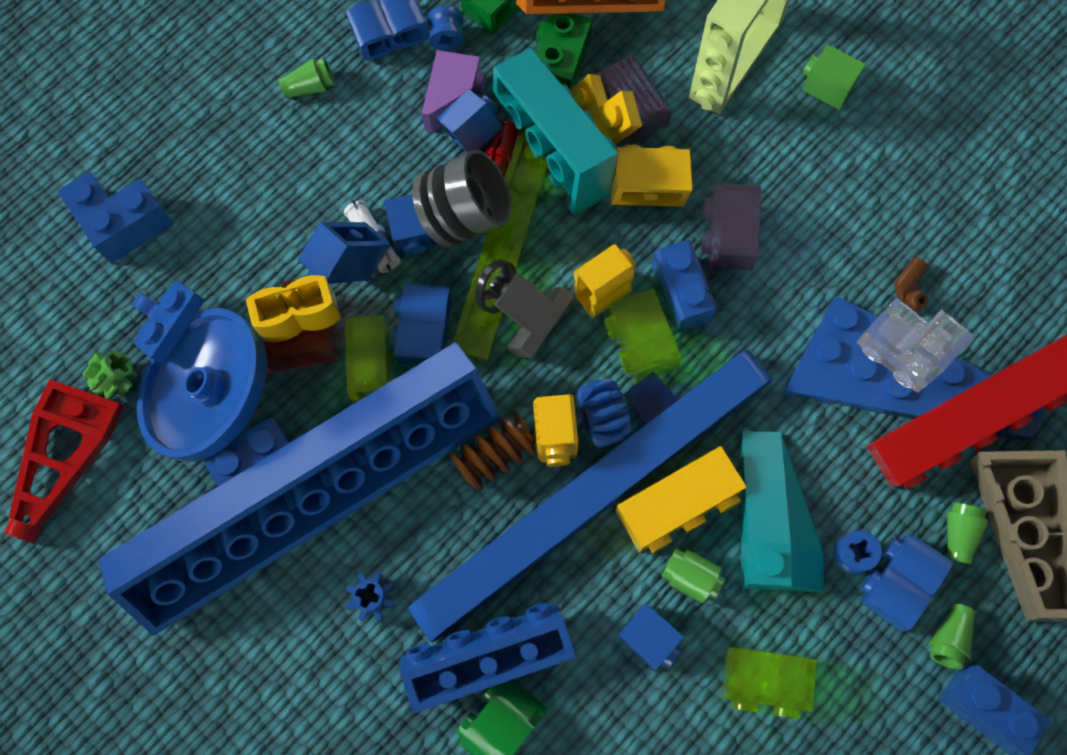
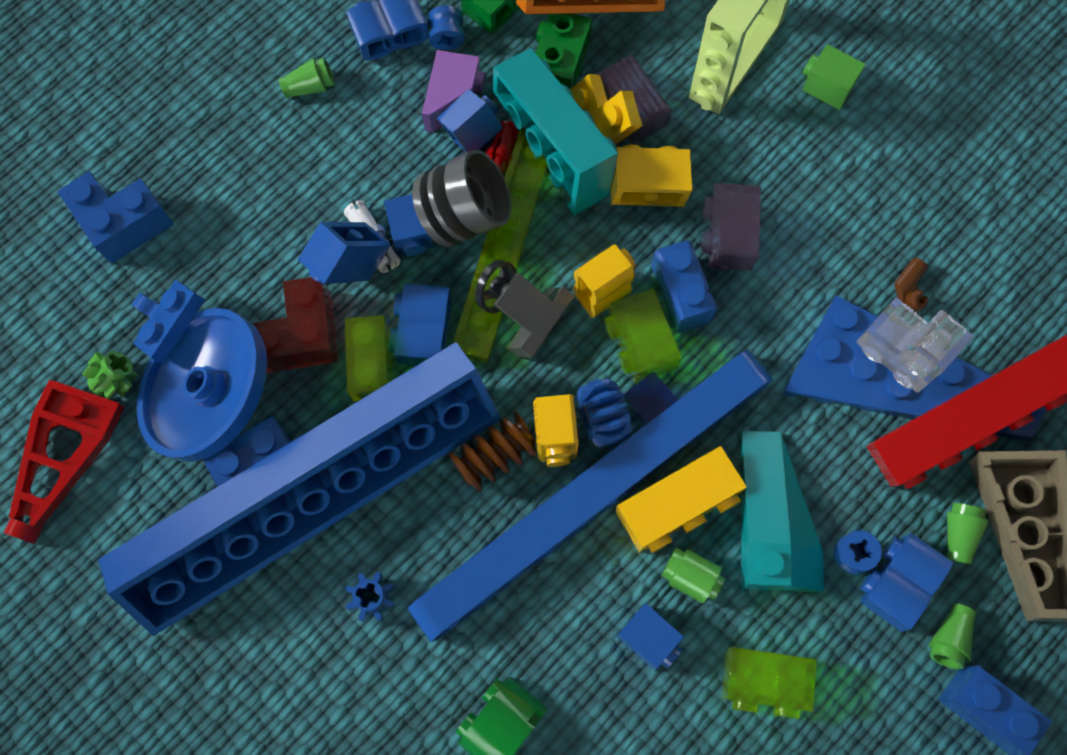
(285, 312): yellow brick -> none
(485, 657): blue brick -> none

